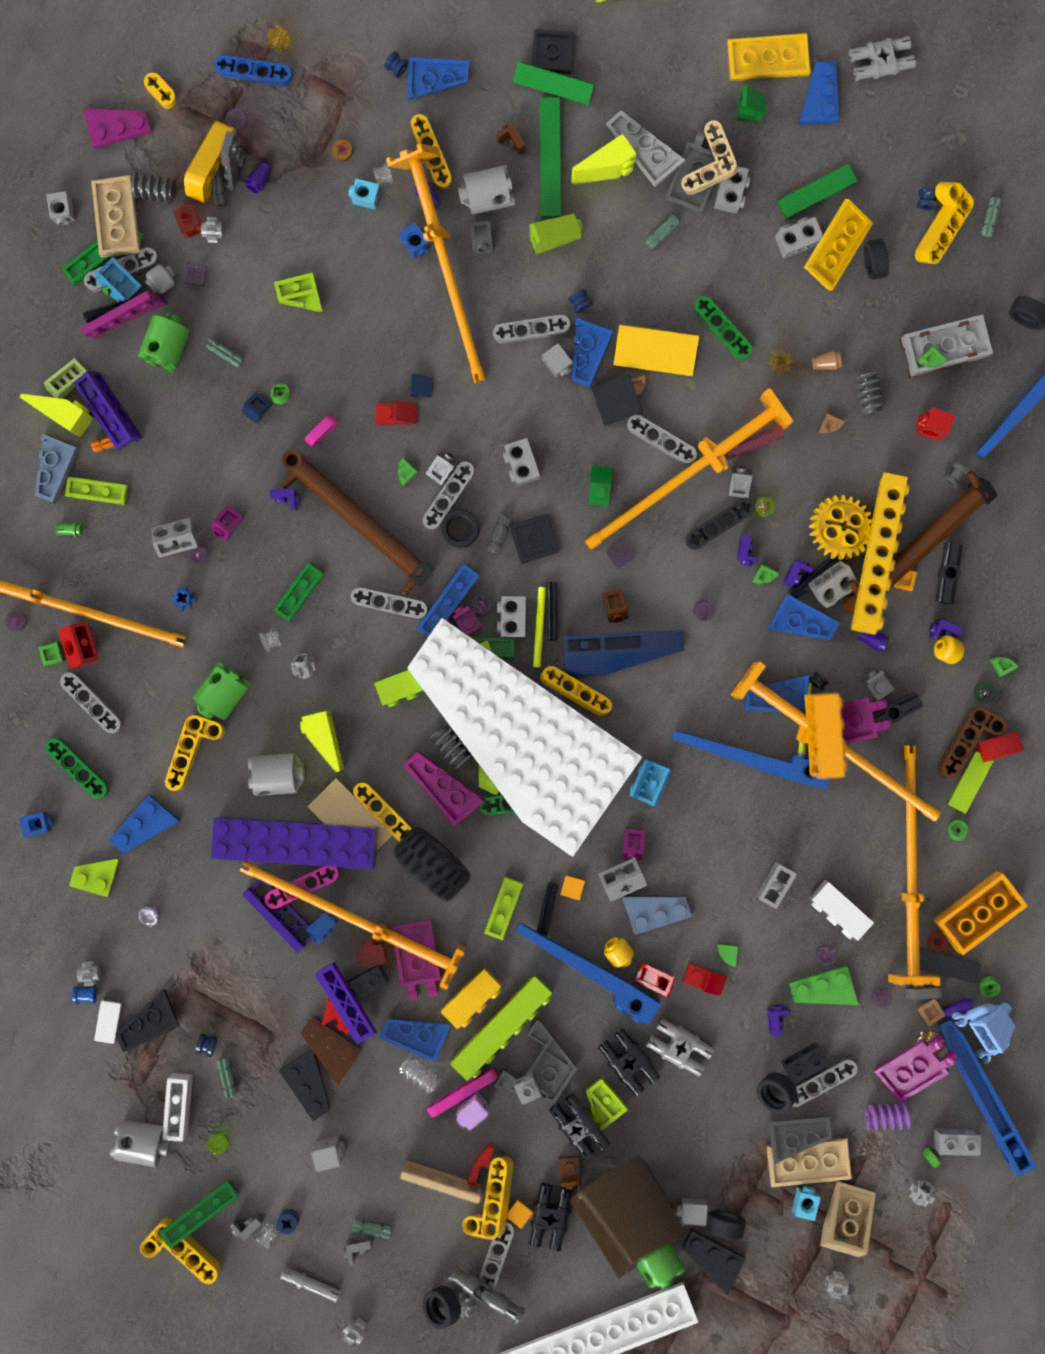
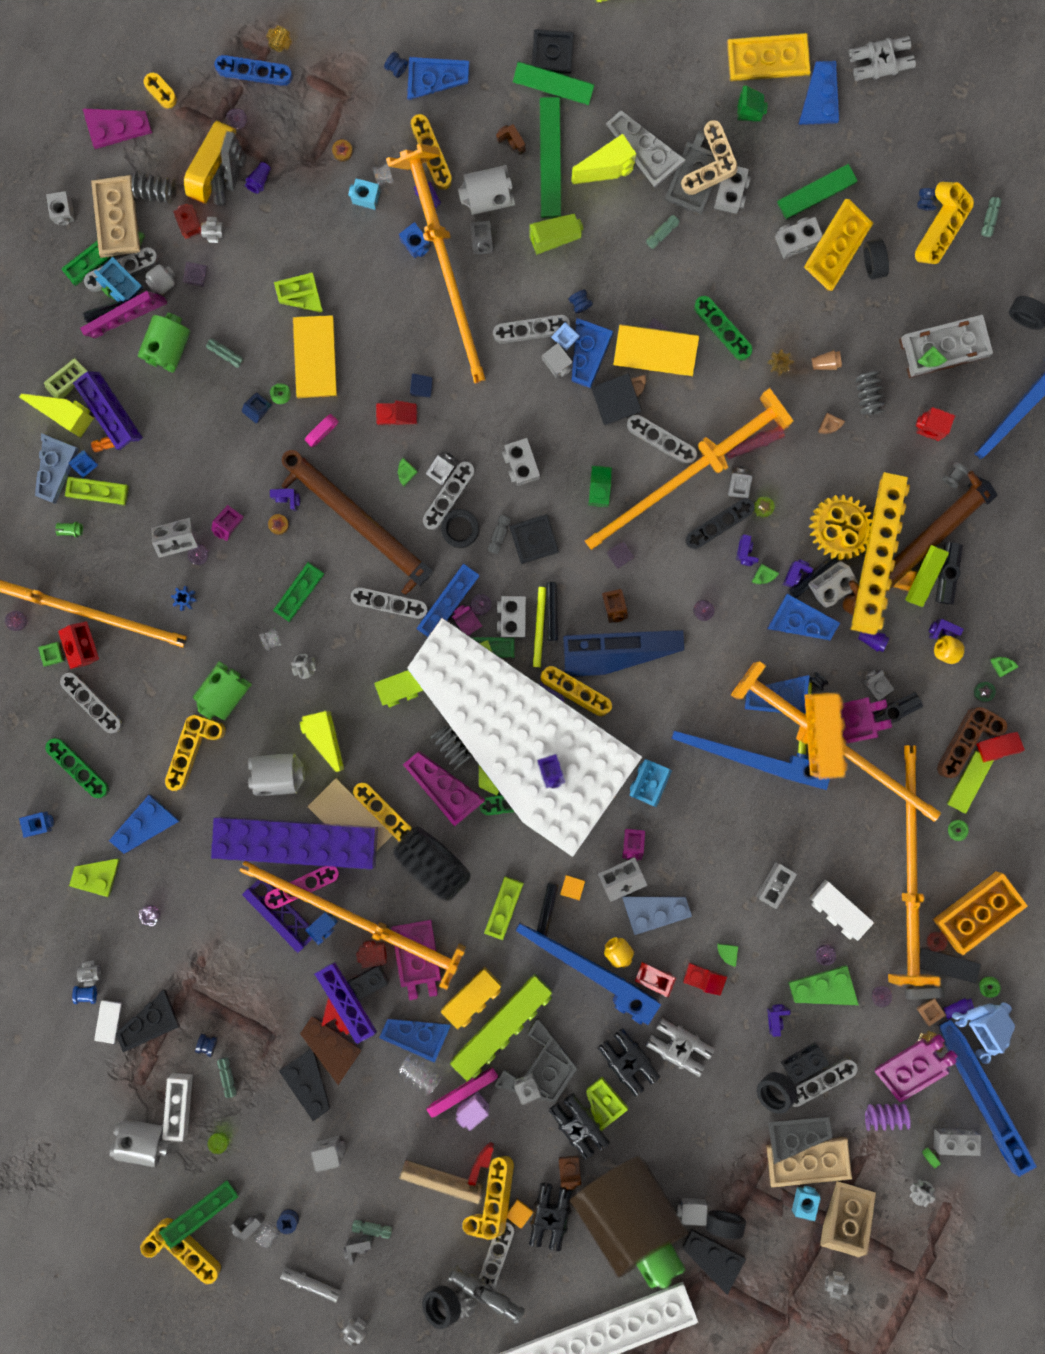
(83, 463): none -> blue tile
(278, 524): none -> pearl gold tile
(315, 356): none -> yellow tile
(551, 771): none -> dark purple bracket
(565, 336): none -> light blue tile
(927, 576): none -> lime tile

